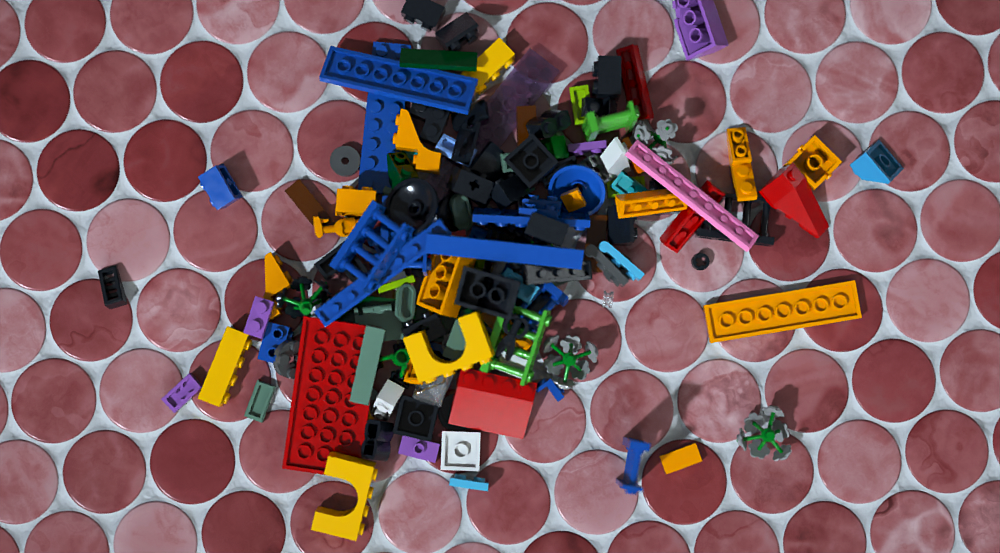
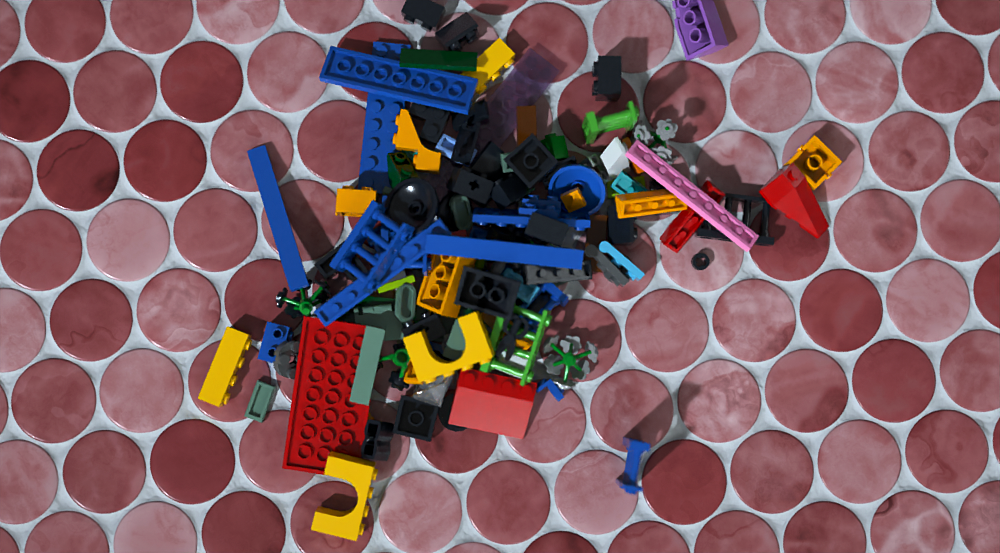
(117, 302): black slope -> none
(182, 392): medium lavender plate -> none
(220, 187): blue brick -> none
(259, 317): medium lavender plate -> none
(275, 281): light orange arch -> none
(278, 218): none -> blue tile
(307, 203): reddish brown tile -> none
(341, 153): dark grey piece -> none
(342, 227): light orange piece -> none
(387, 400): white slope -> none
(419, 449): medium lavender plate -> none
(460, 451): white plate -> none
(461, 481): medium azure plate -> none
(549, 123): black brick -> none
(576, 96): lime plate -> none
(594, 147): medium lavender plate -> none
(600, 107): black slope -> none
(607, 299): clear bush -> none
(635, 81): red slope -> none
(680, 458): light orange tile -> none
(740, 164): light orange slope -> none
(775, 431): light grey plant -> none
(782, 311): light orange plate -> none
(876, 164): dark azure slope -> none

